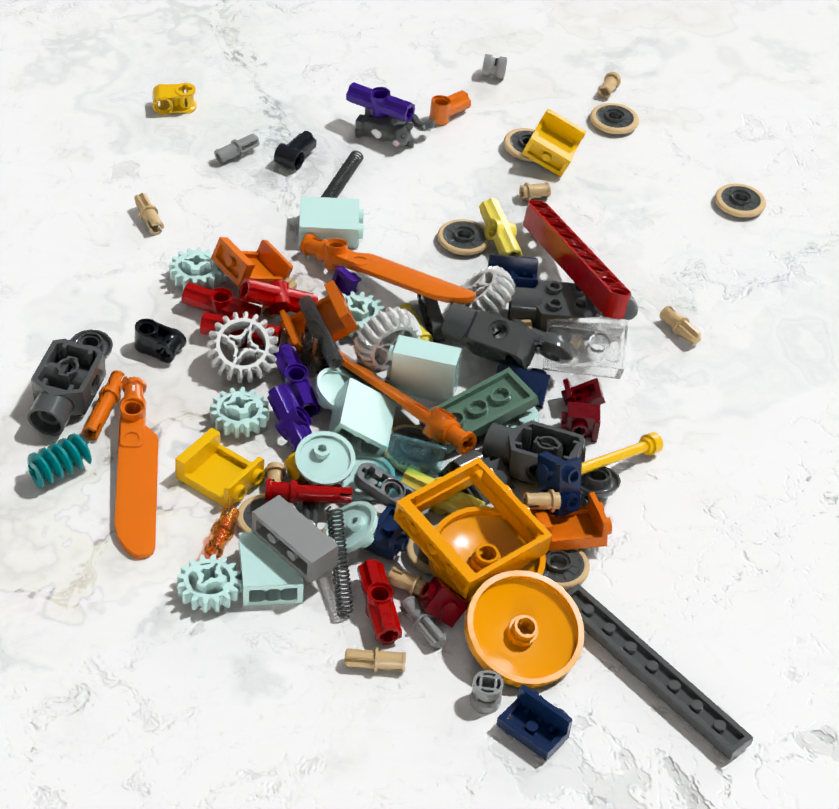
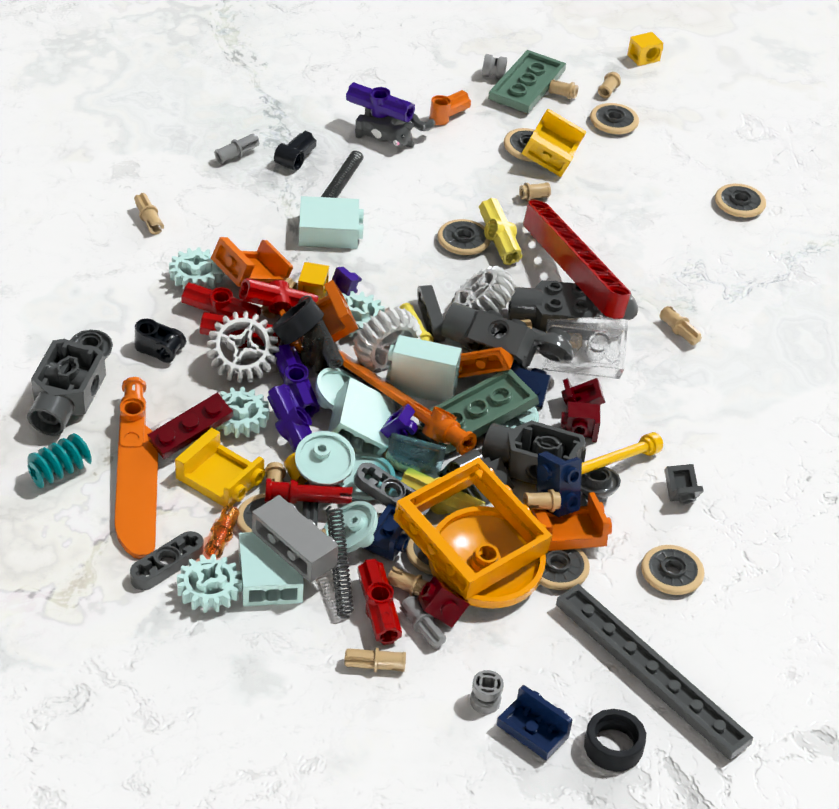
(107, 399): orange pin -> none
(163, 571): none -> dark grey beam
(172, 99): yellow piece -> none
(190, 425): none -> dark red plate
(297, 321): none -> black tyre
(313, 279): none -> yellow brick
(336, 254): orange piece -> none
(399, 422): none -> dark purple tile
(485, 362): none -> orange slope
(522, 269): dark blue bracket -> none
(524, 628): light orange dish -> none
(526, 81): none -> sand green plate
(564, 89): none -> tan pin
(613, 759): none -> black tyre
(645, 48): none -> yellow brick
(682, 483): none -> dark grey bracket
(684, 582): none -> wheel

